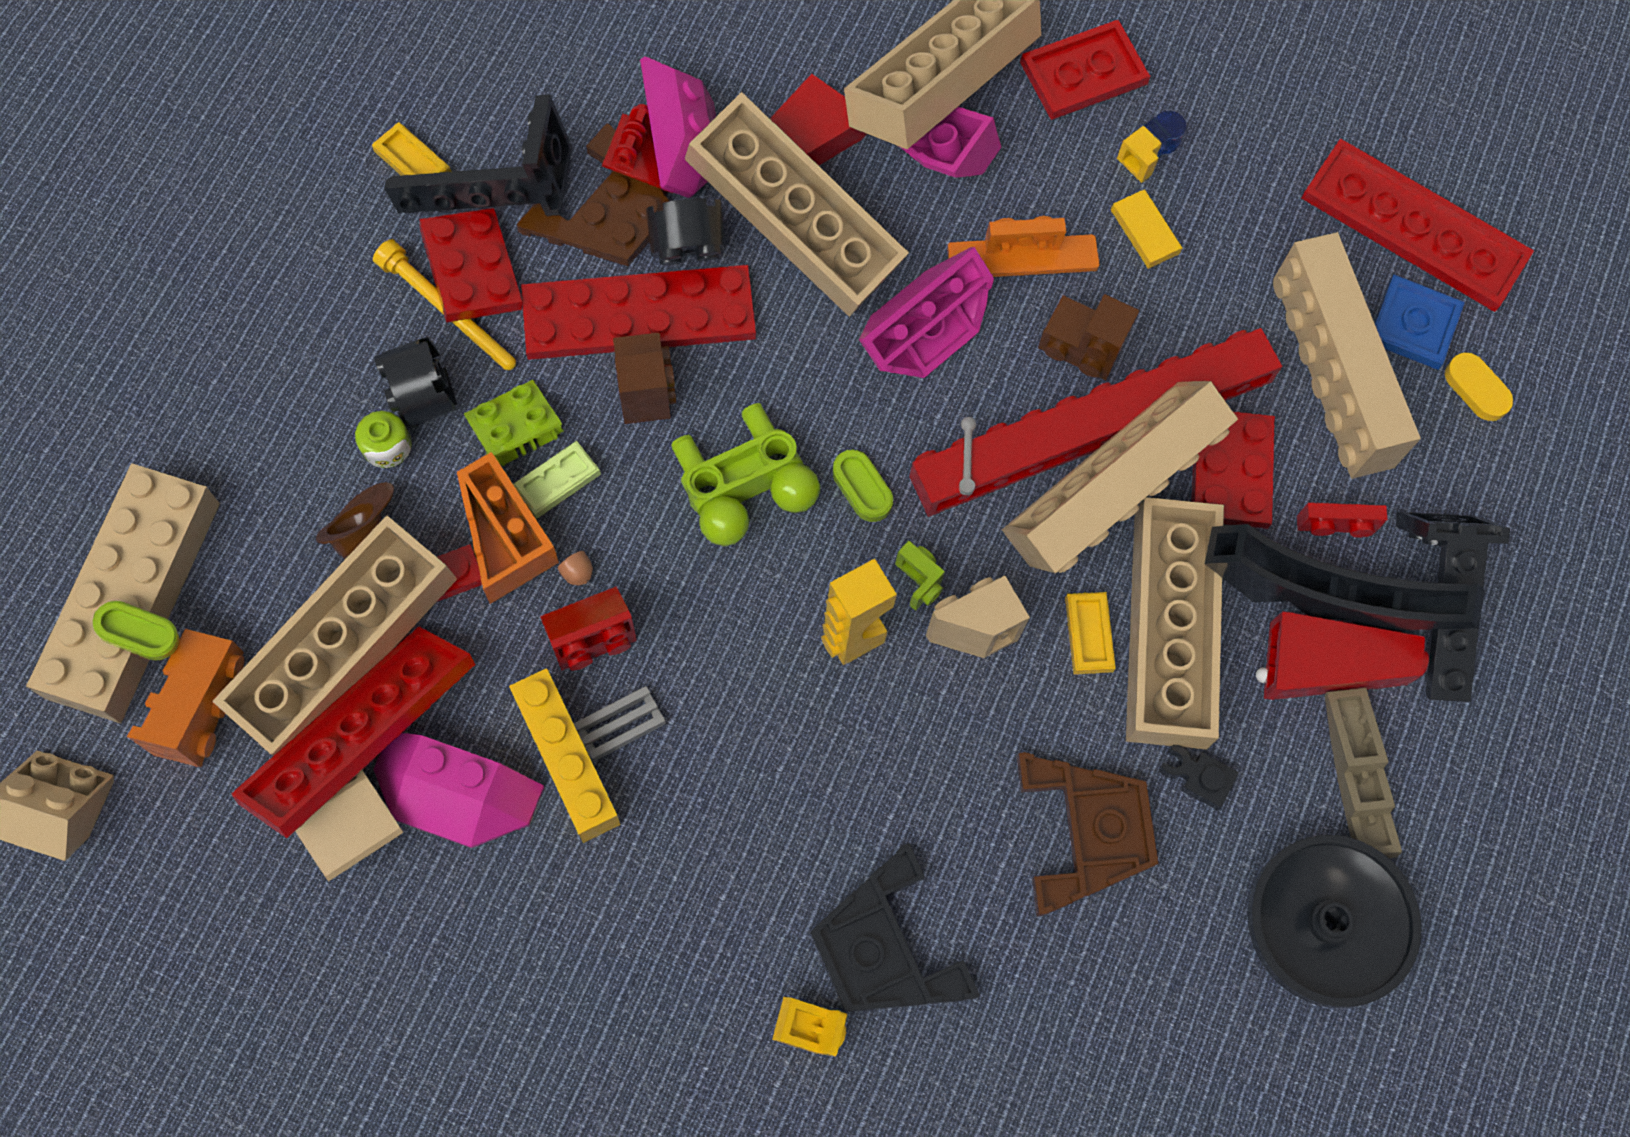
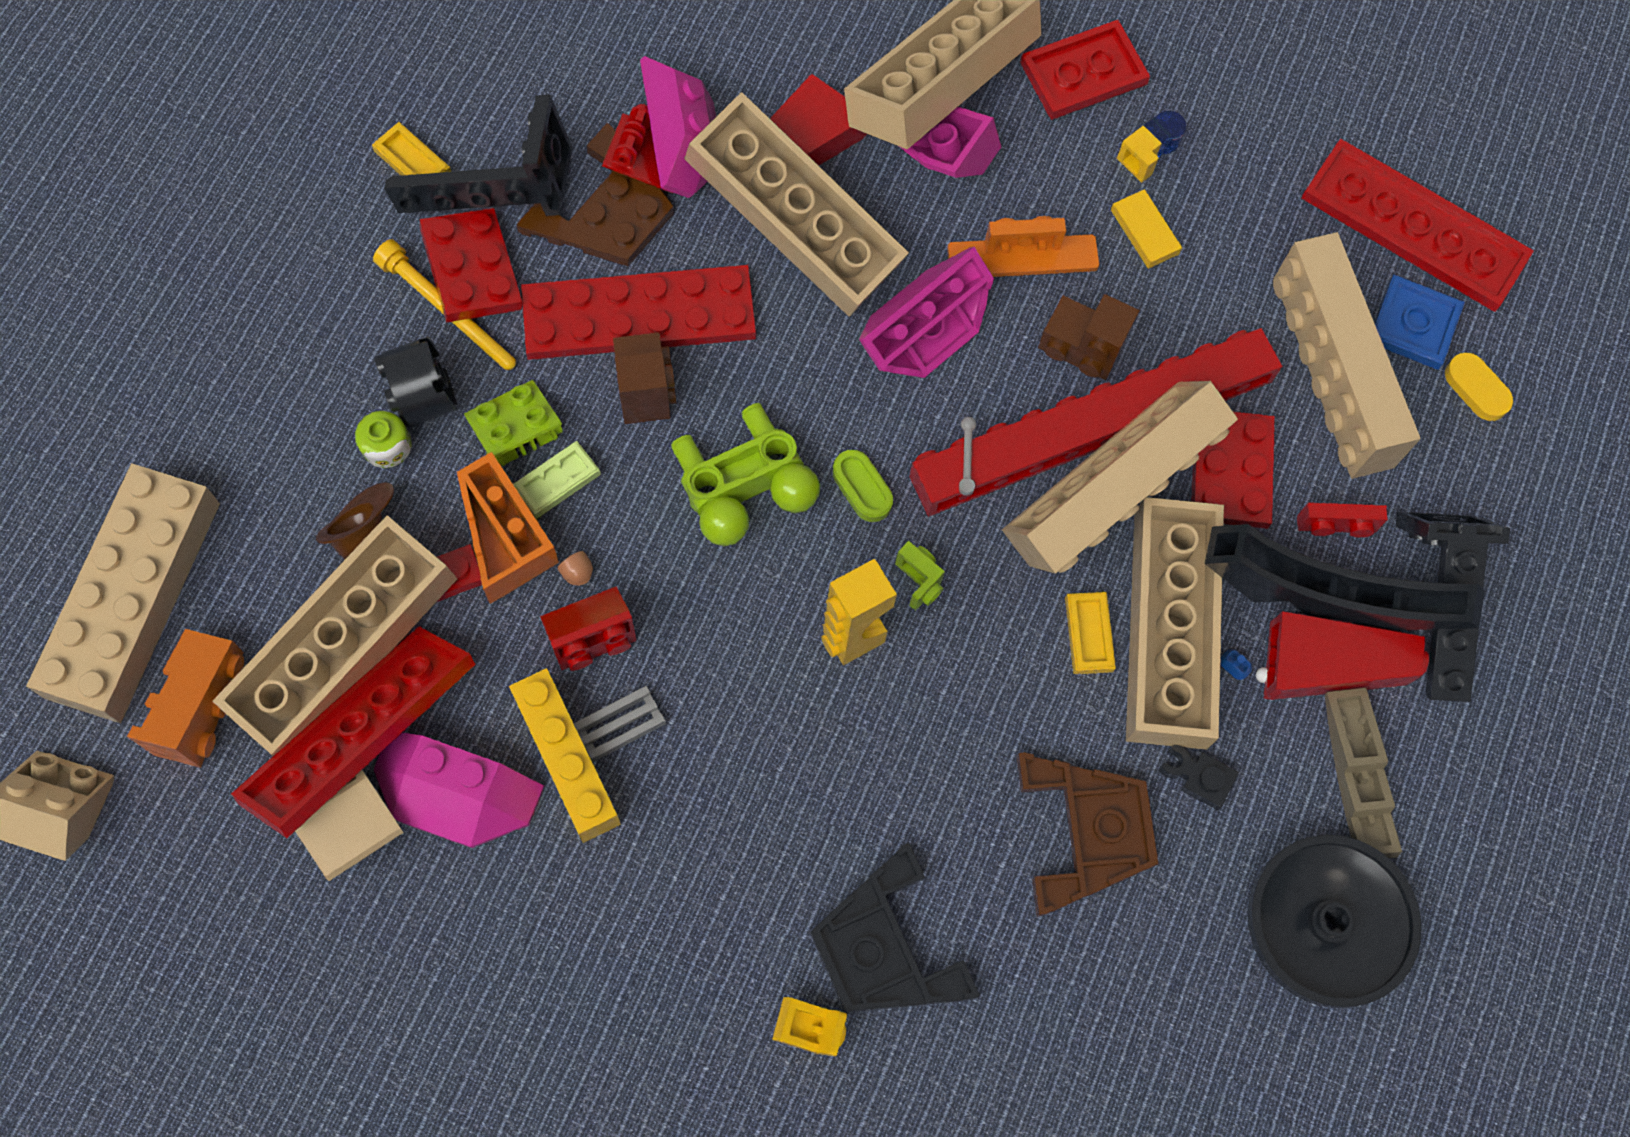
(135, 630): lime tile -> none
(685, 230): black brick -> none
(979, 621): tan slope -> none
(1236, 664): none -> blue rock

